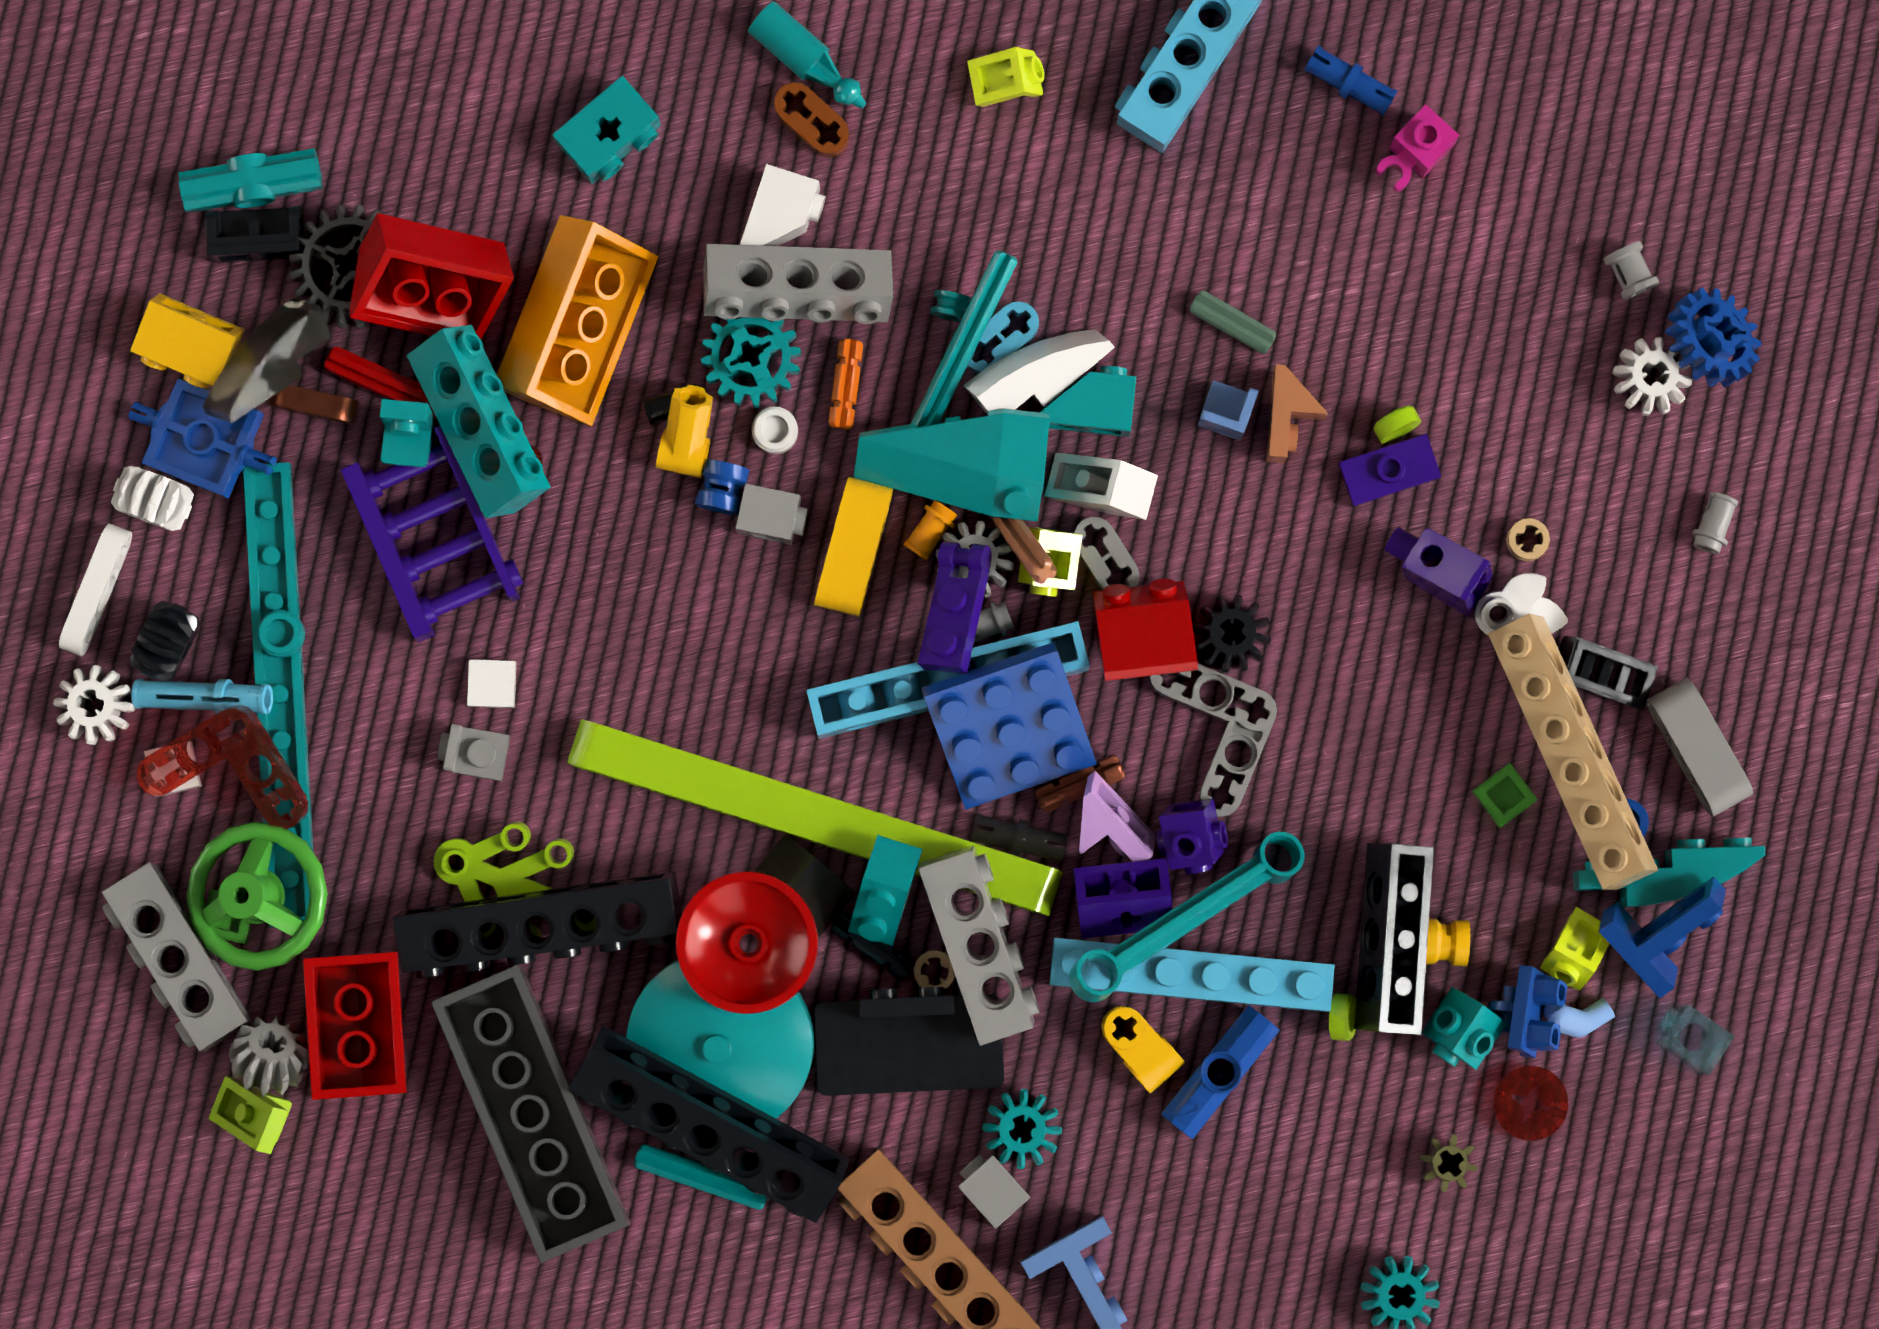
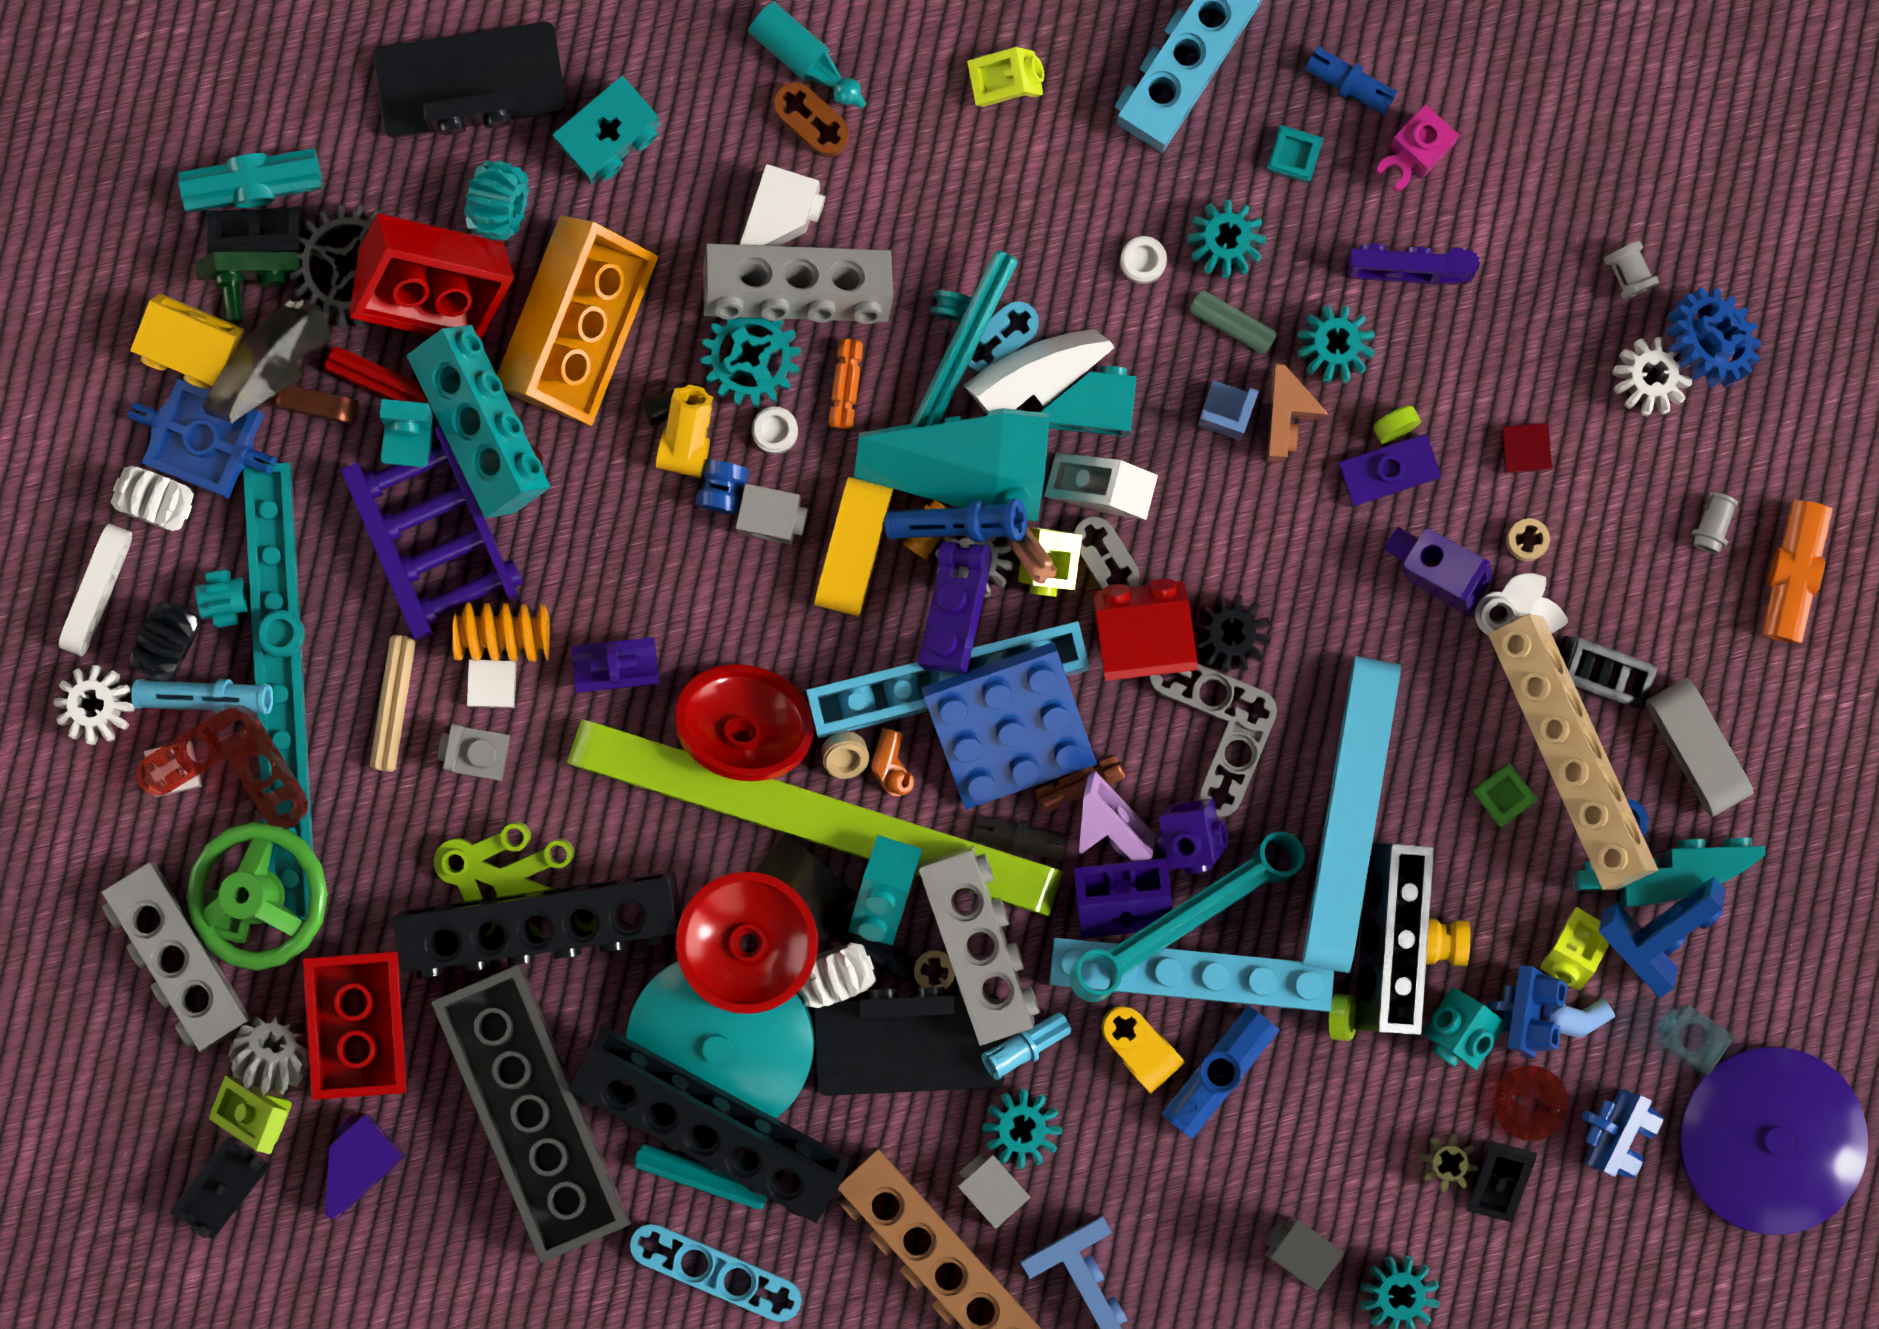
(220, 1188): none -> black hinge
(221, 598): none -> teal gear
(231, 268): none -> dark green plate
(357, 1162): none -> dark purple slope
(392, 703): none -> tan axle
(469, 80): none -> black bracket
(496, 200): none -> teal gear
(501, 632): none -> light orange piece
(615, 665): none -> dark purple hips
(713, 1279): none -> medium azure beam
(749, 707): none -> red dish
(838, 975): none -> white gear
(844, 755): none -> tan tile
(887, 766): none -> orange arm
(975, 521): none -> blue pin
(993, 621): light grey pin -> none
(1025, 1046): none -> medium azure axle
(1143, 260): none -> white tile
(1243, 243): none -> teal gear
(1294, 154): none -> teal tile
(1302, 1252): none -> dark grey brick
(1351, 814): none -> medium azure beam
(1353, 346): none -> teal gear
(1412, 266): none -> dark purple hinge
(1500, 1180): none -> black slope
(1526, 448): none -> dark red tile
(1614, 1131): none -> blue hips
(1773, 1140): none -> dark purple dish
(1796, 571): none -> orange piece

